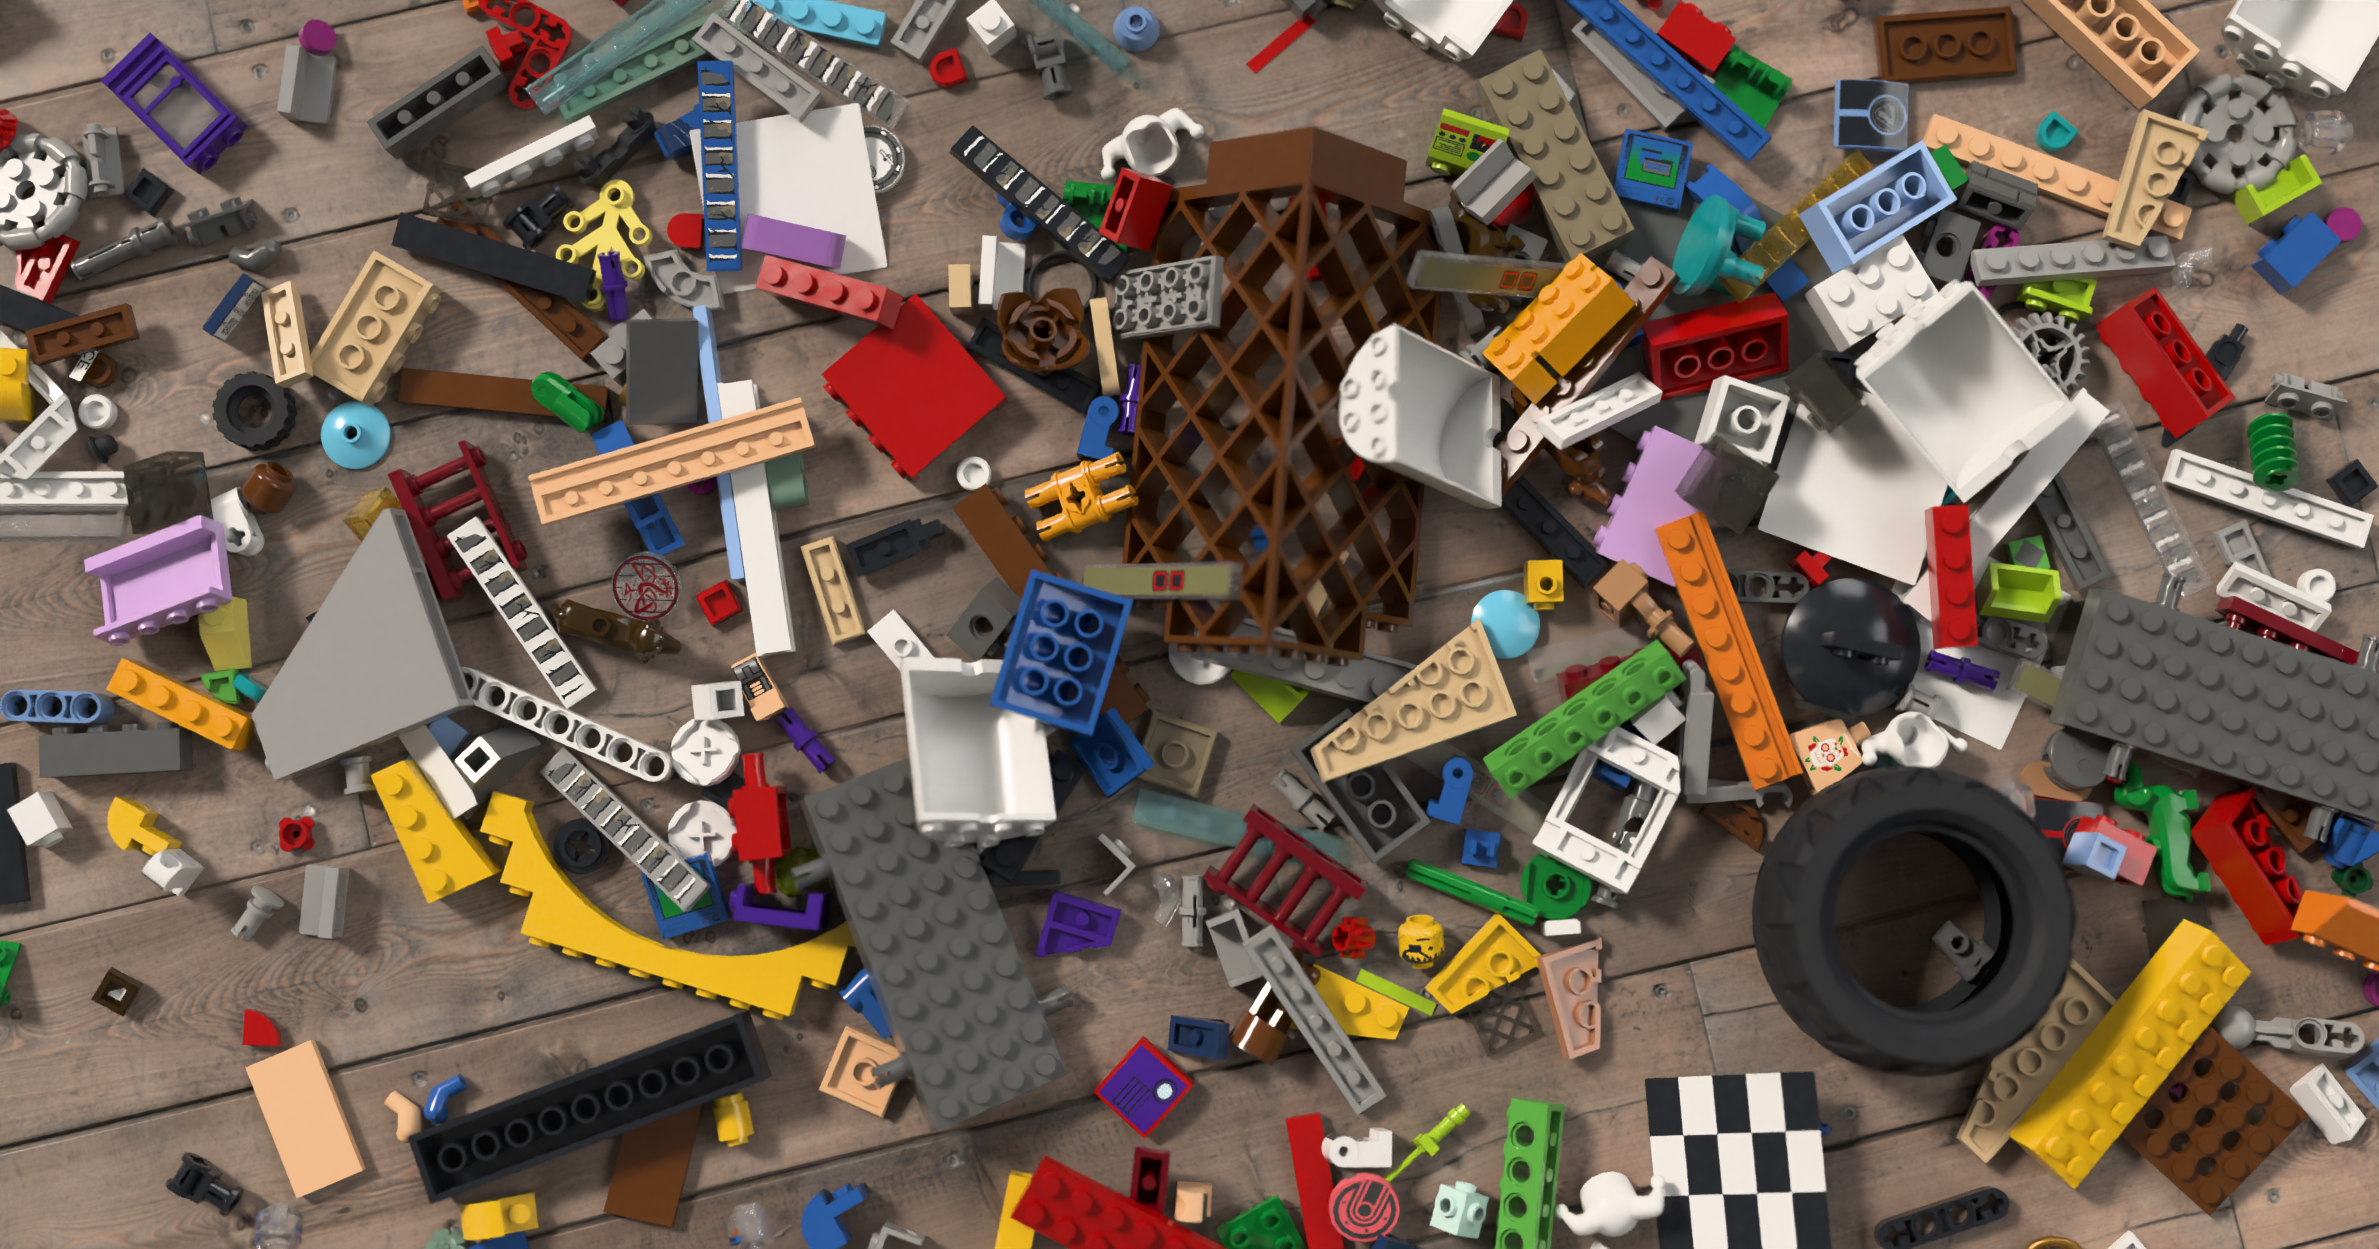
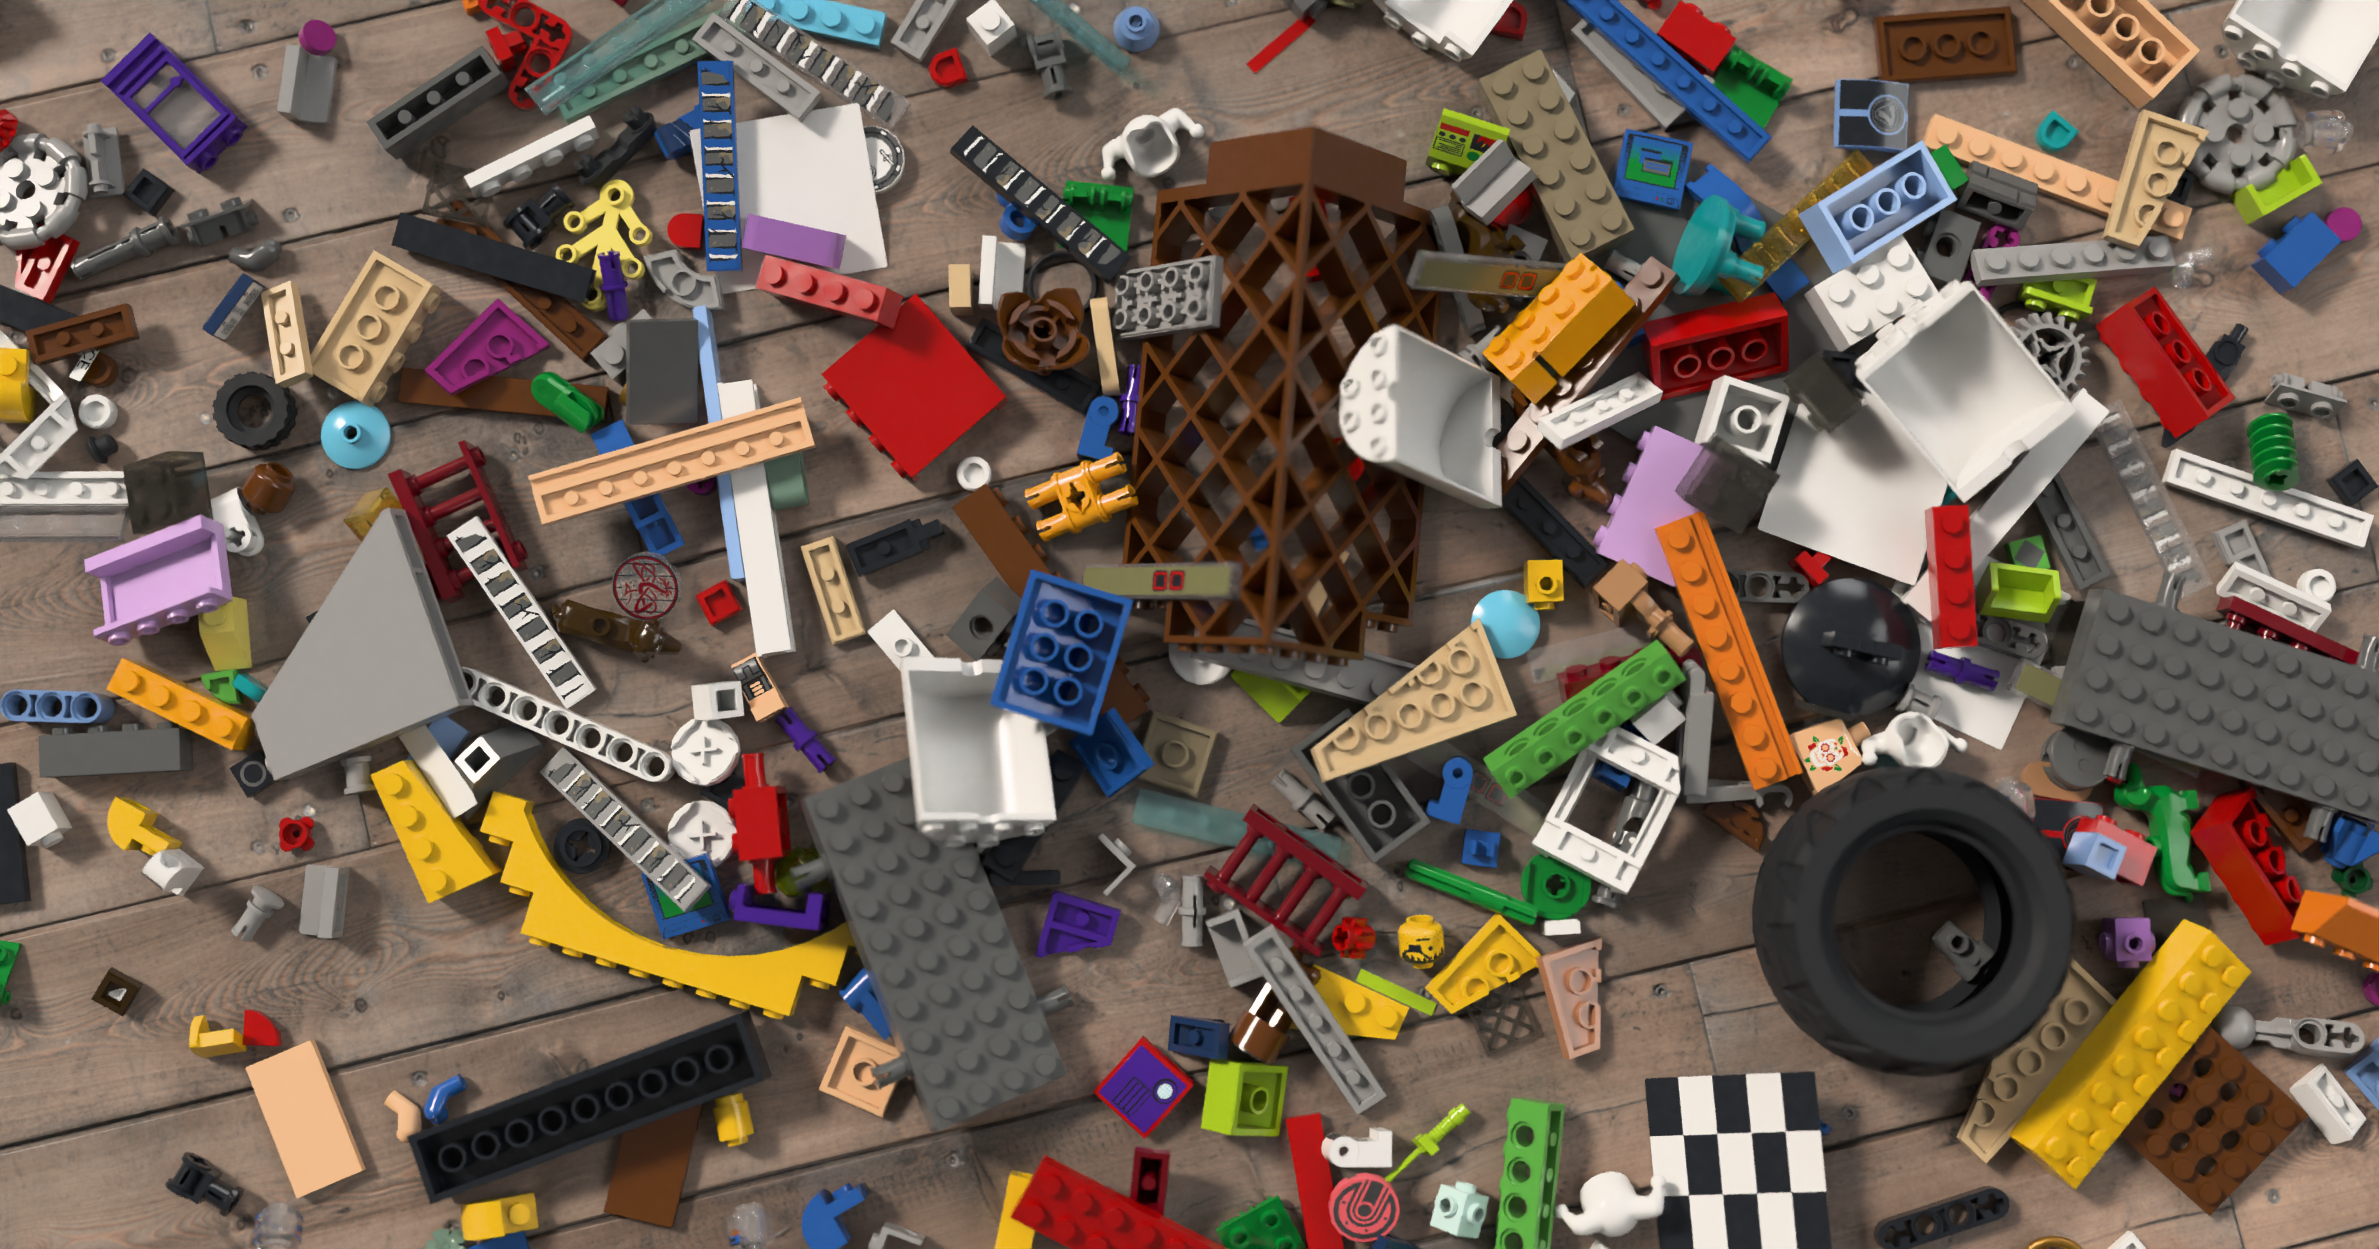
(215, 1043): none -> yellow tile
(253, 774): none -> black tile
(485, 349): none -> magenta wing
(1135, 209): red brick -> none
(1193, 1201): light nougat leg -> none
(1244, 1097): none -> lime slope
(2127, 940): none -> medium lavender brick

